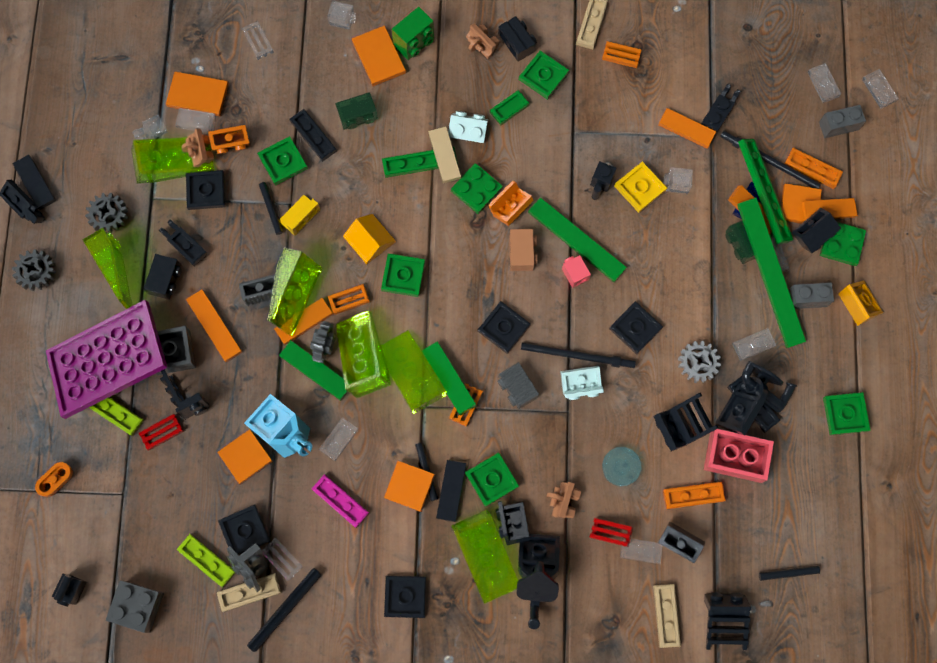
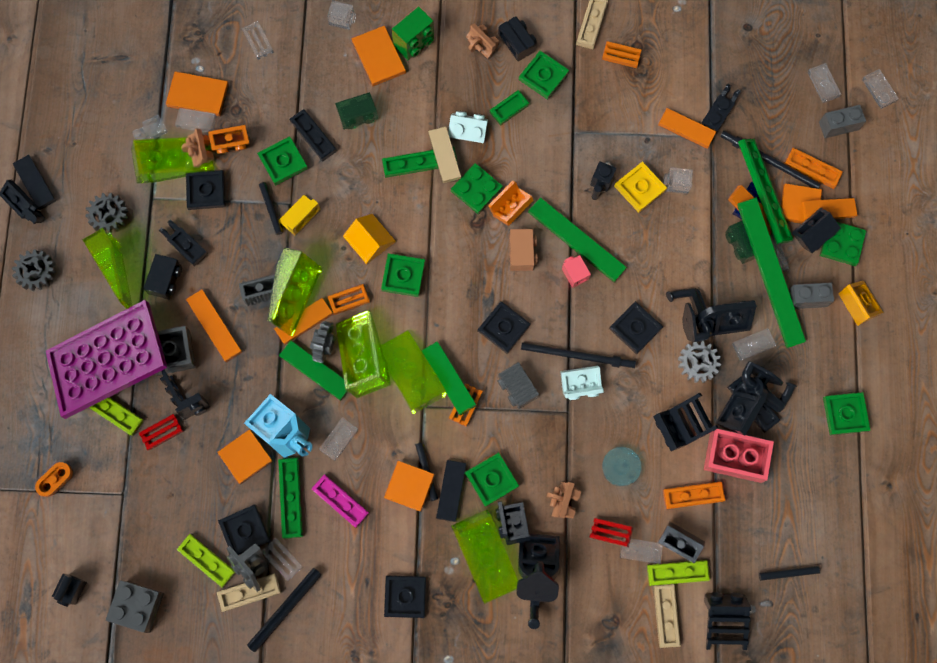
(290, 498): none -> green tile
(678, 573): none -> lime tile
(715, 319): none -> black plate

